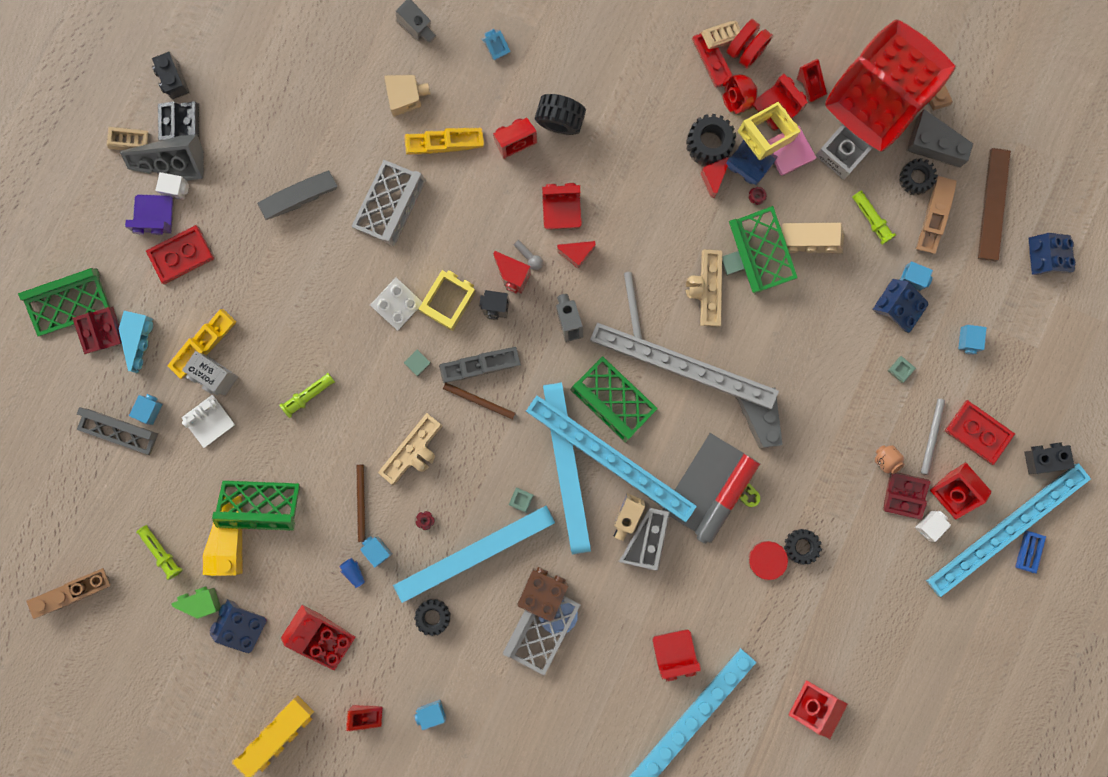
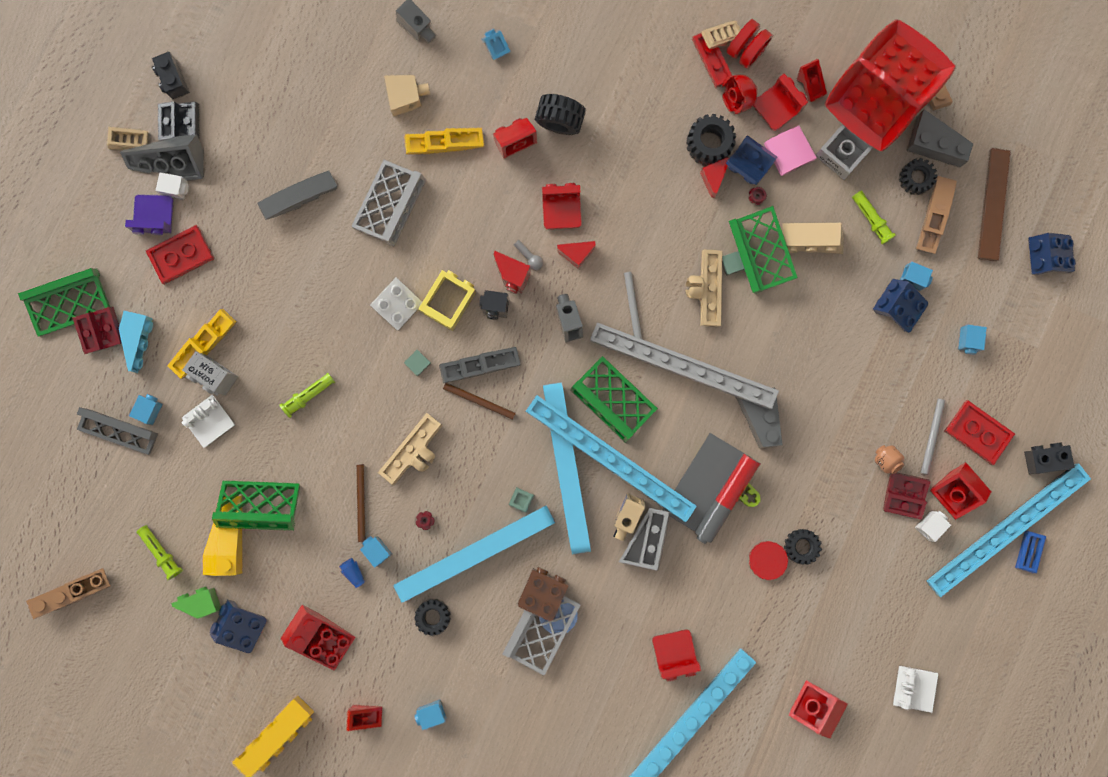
(756, 140): light yellow window -> none
(901, 369): sand green tile -> none
(915, 689): none -> white hinge

